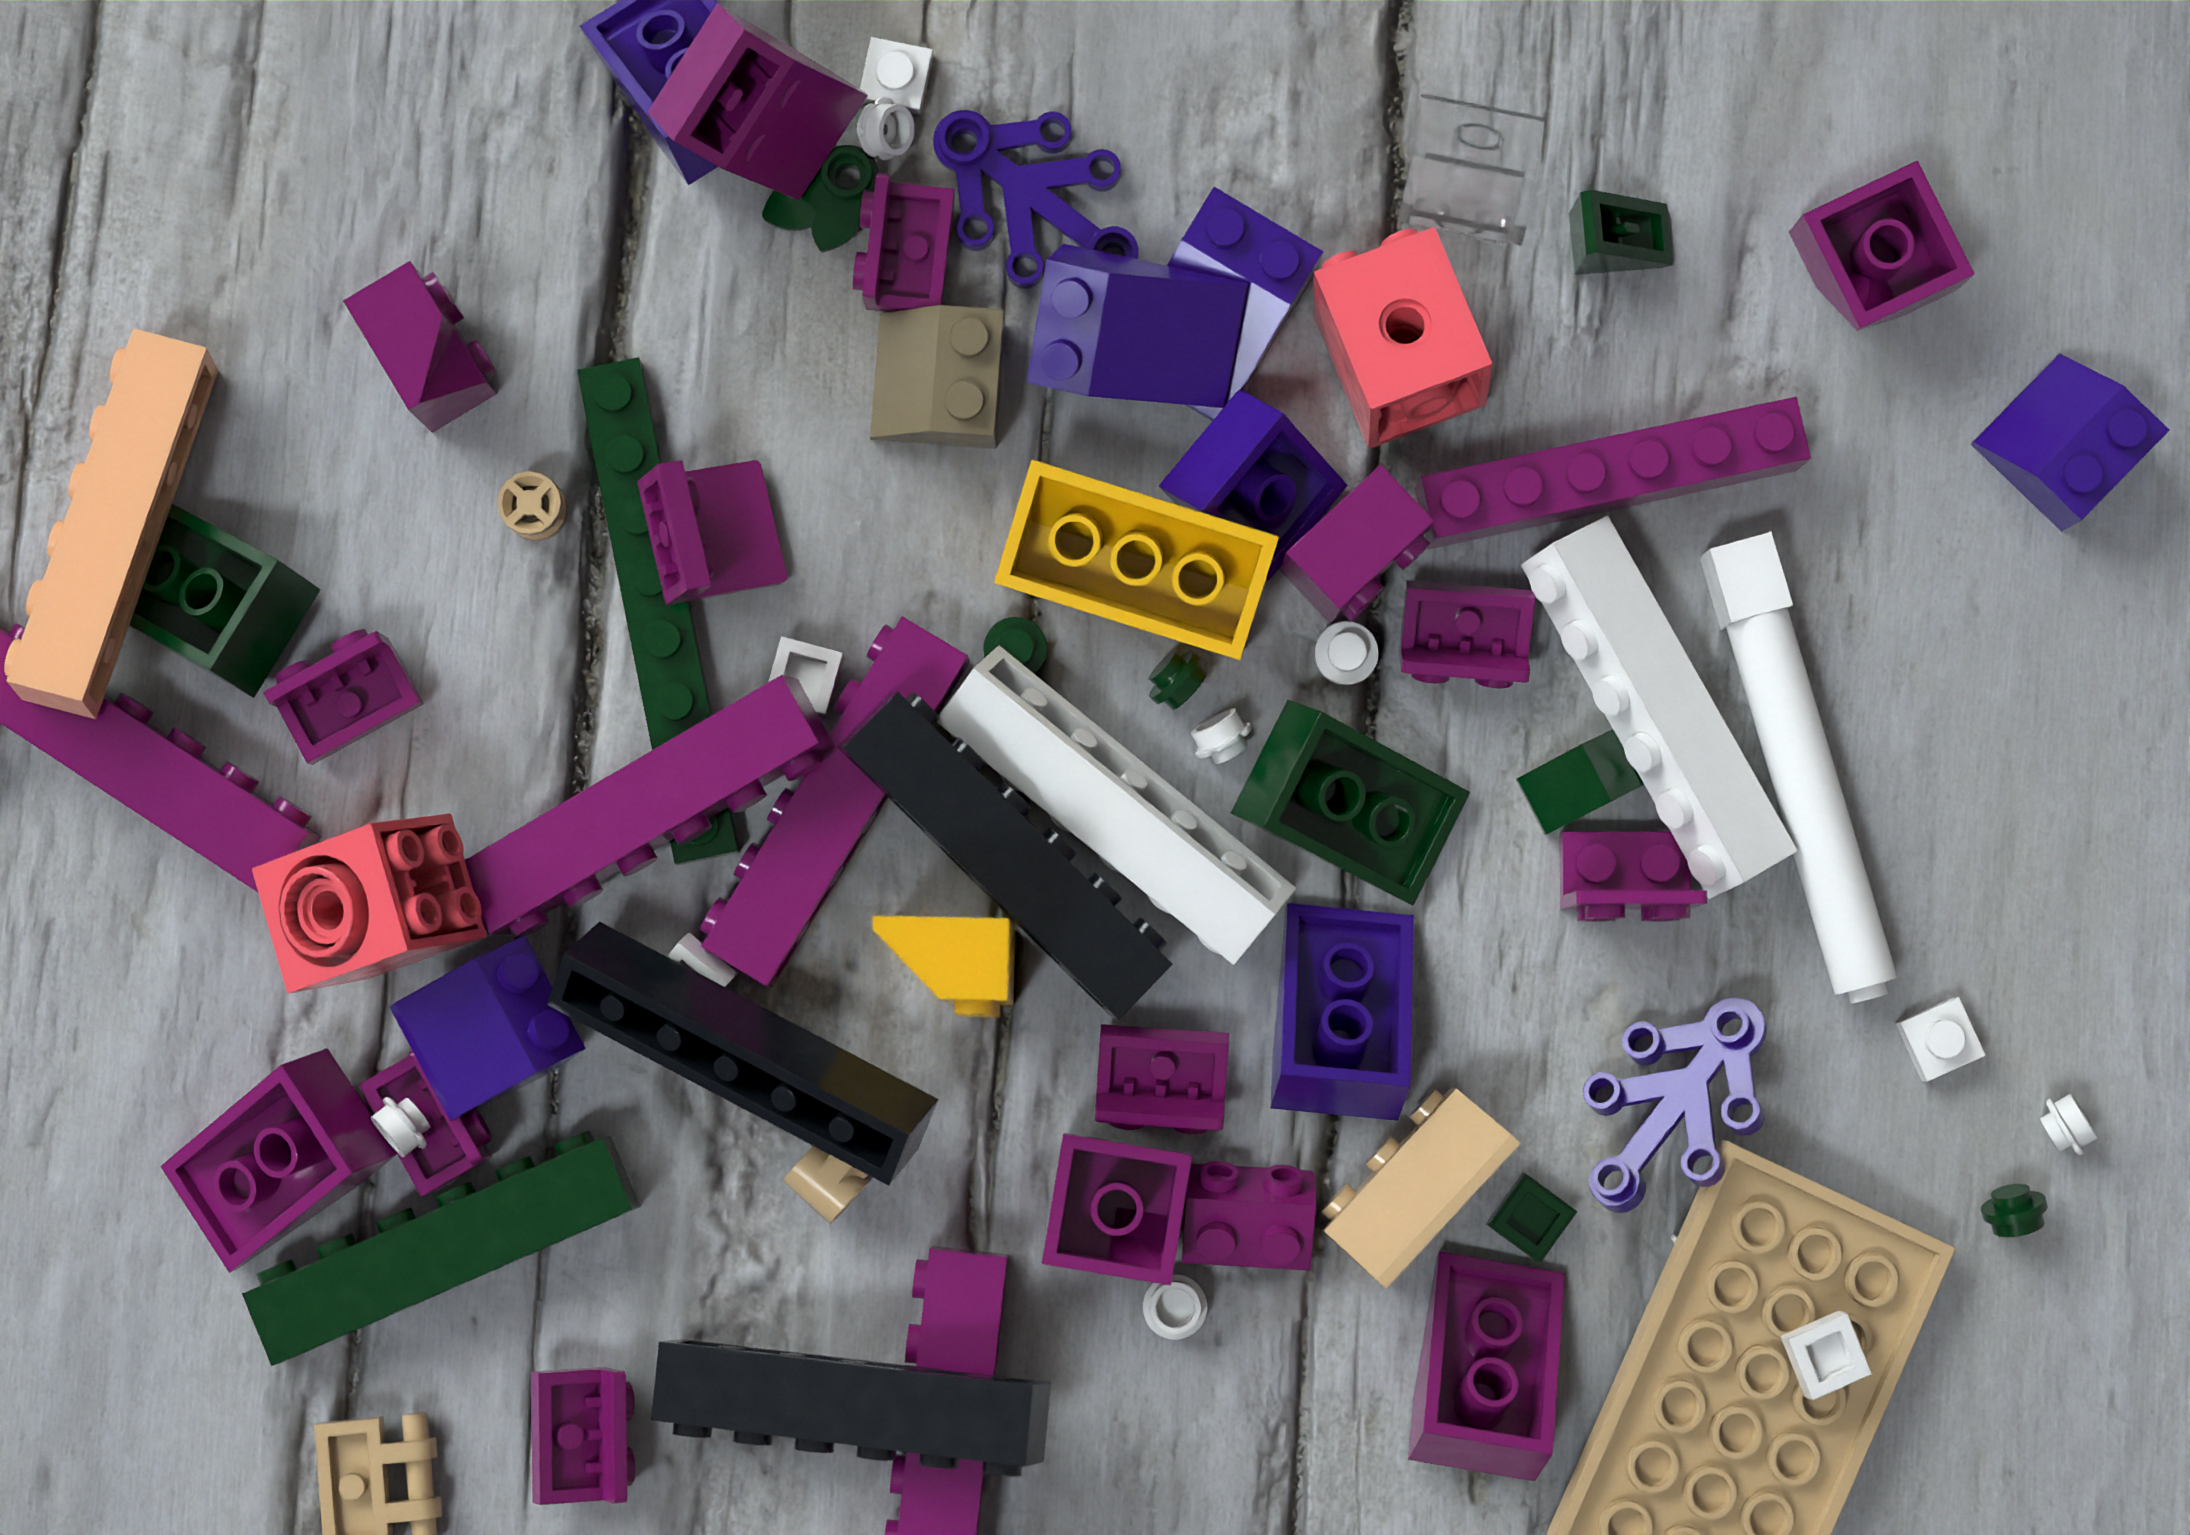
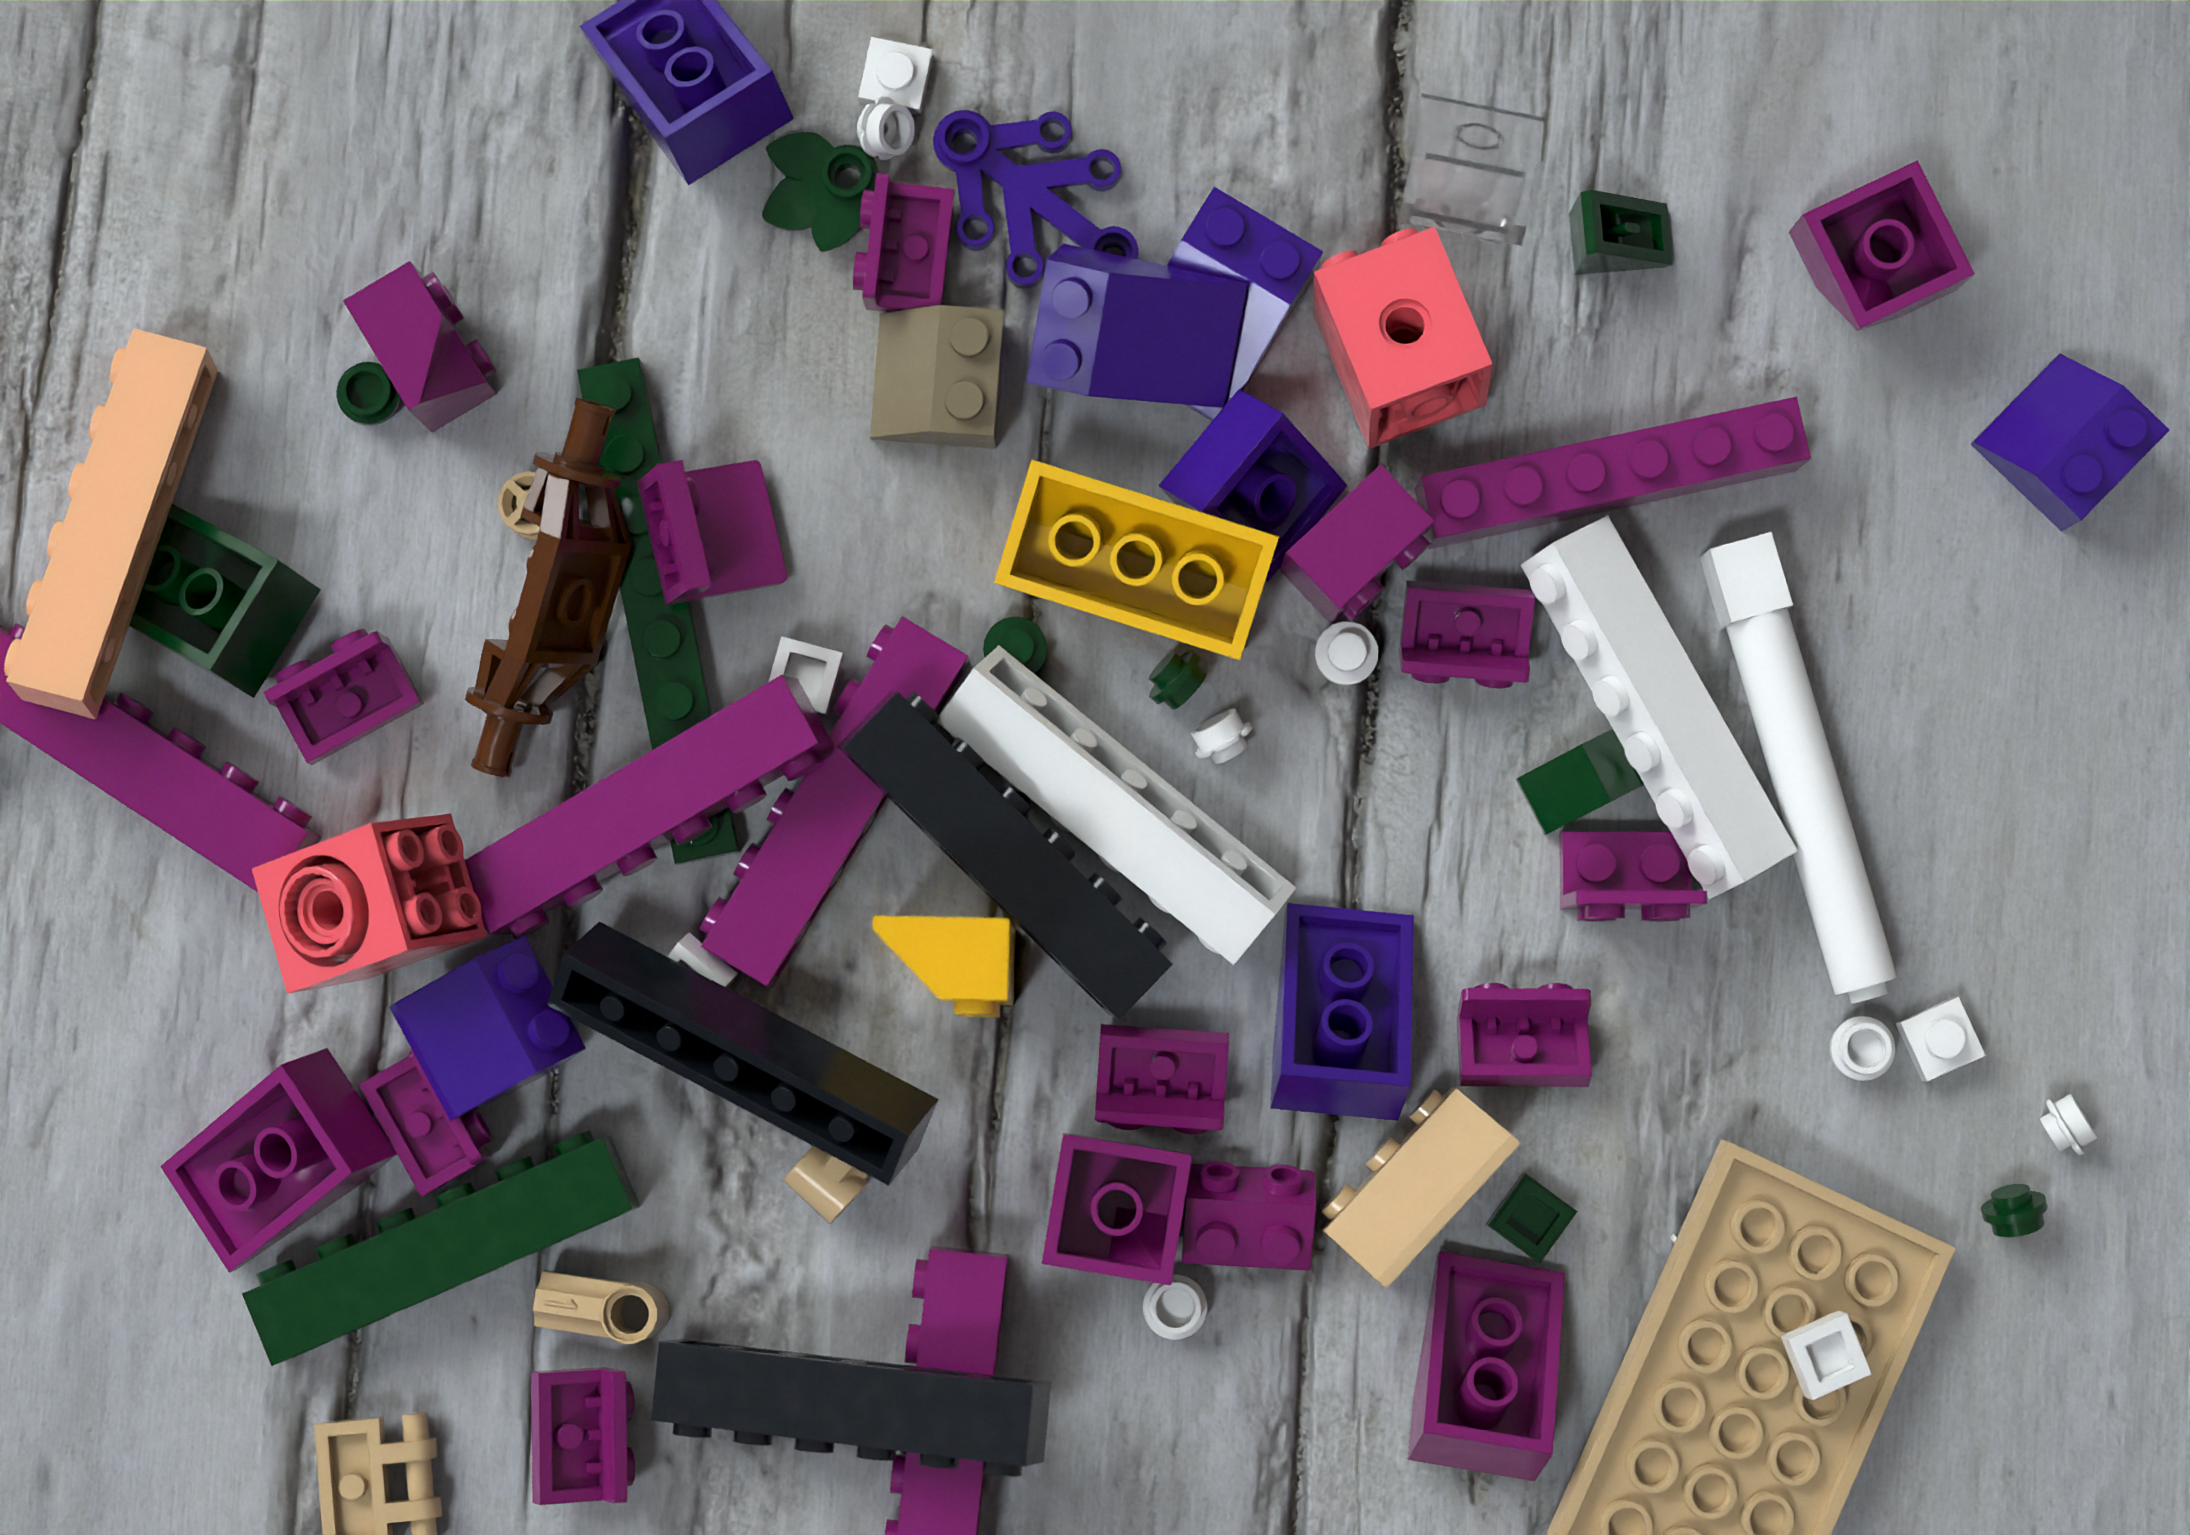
(367, 394): none -> dark green plate
(401, 1125): white plate -> none
(565, 594): none -> reddish brown plate
(595, 1306): none -> tan piece
(755, 105): magenta slope -> none
(1350, 801): dark green slope -> none
(1524, 1036): none -> magenta bracket
(1681, 1094): plant -> none
(1862, 1048): none -> white plate

